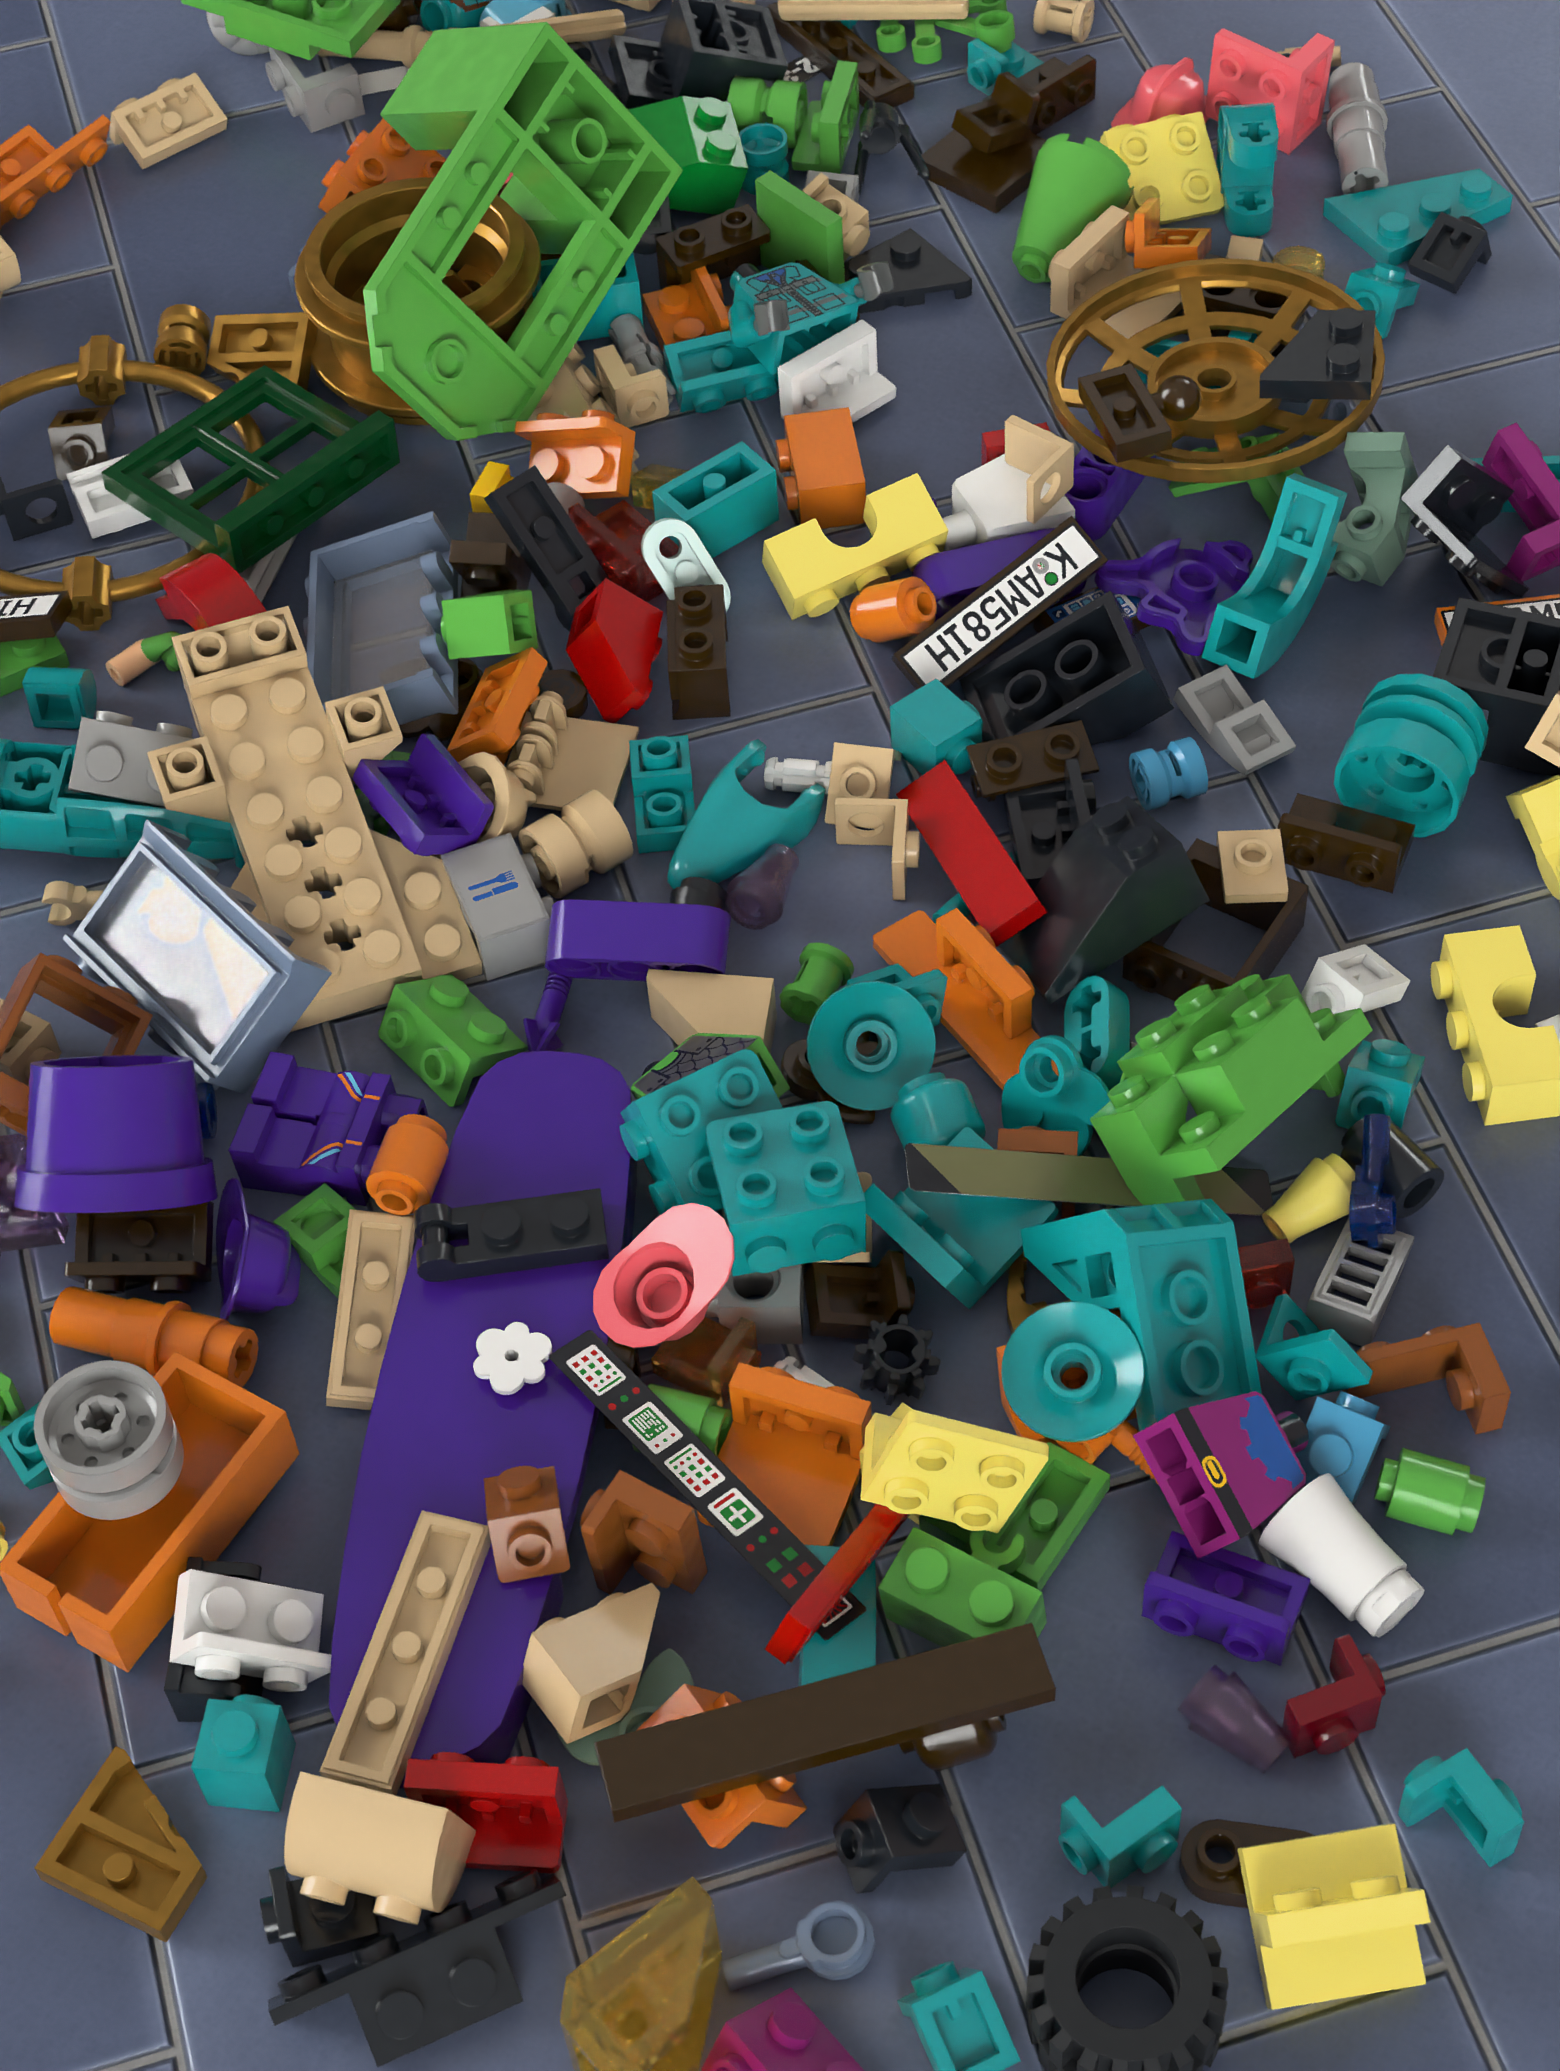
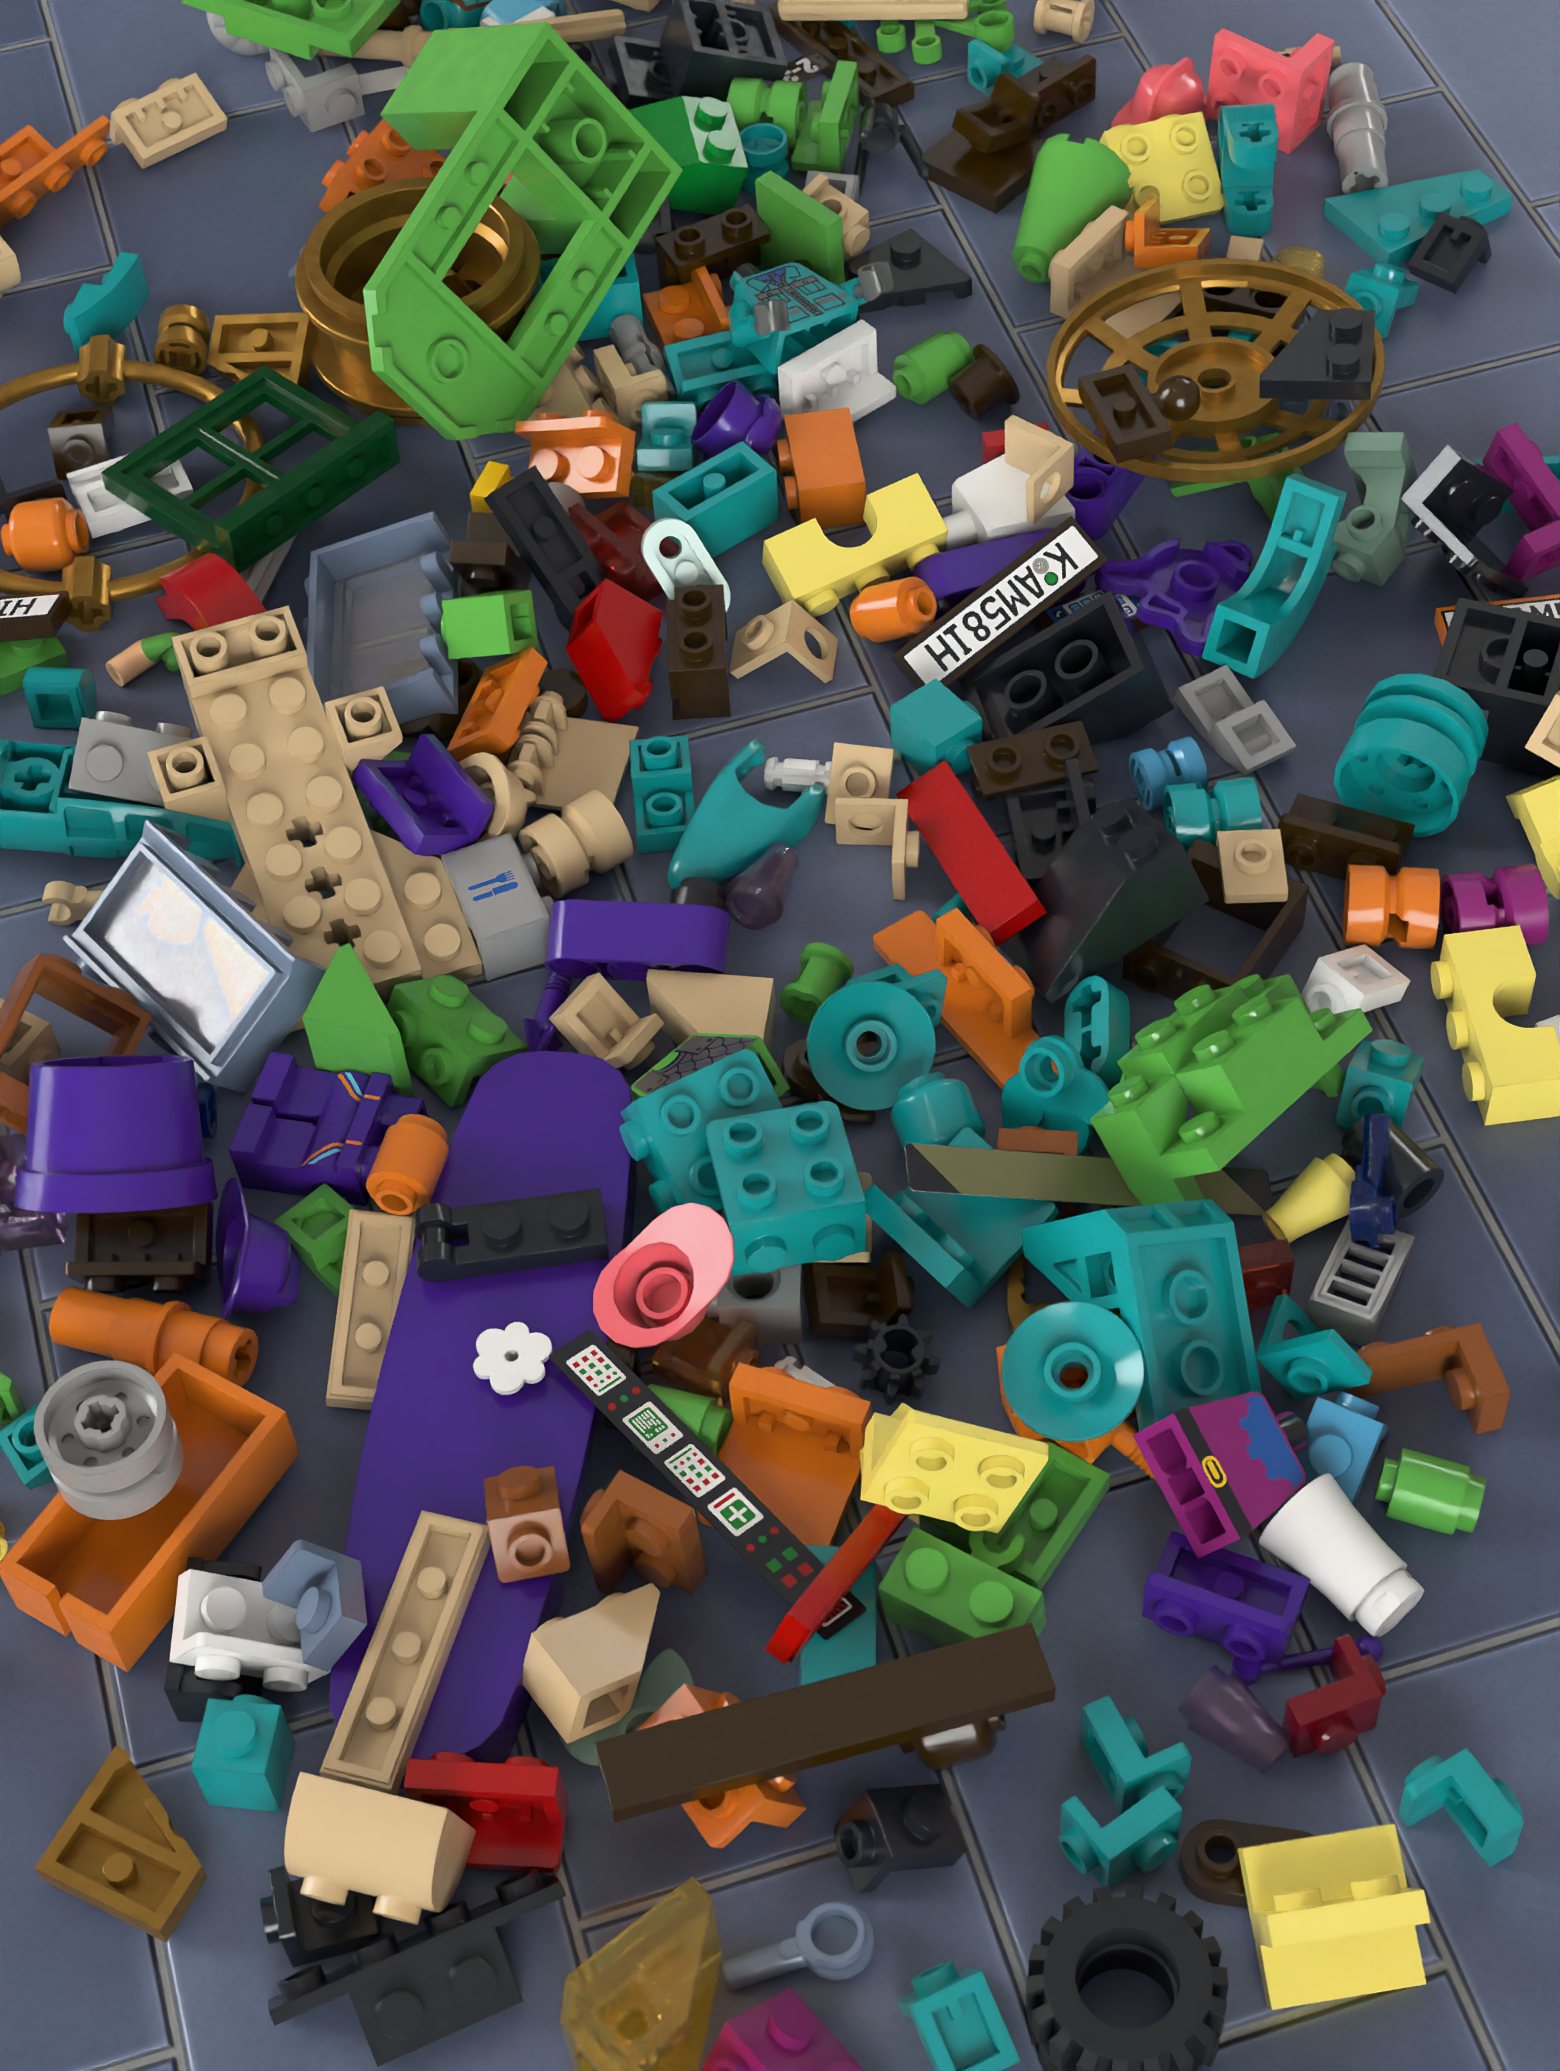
(45, 535): none -> orange head
(108, 306): none -> teal slope
(327, 1599): none -> sand blue bracket
(352, 1026): none -> bright green slope
(604, 1024): none -> tan bracket
(667, 436): none -> teal bracket
(737, 417): none -> dark purple piece
(779, 633): none -> tan bracket
(928, 366): none -> bright green brick
(983, 384): none -> dark brown piece
(1123, 1758): none -> teal bracket
(1200, 813): none -> teal wheel
(1251, 1671): none -> dark purple hinge
(1391, 906): none -> orange wheel
(1506, 899): none -> magenta wheel

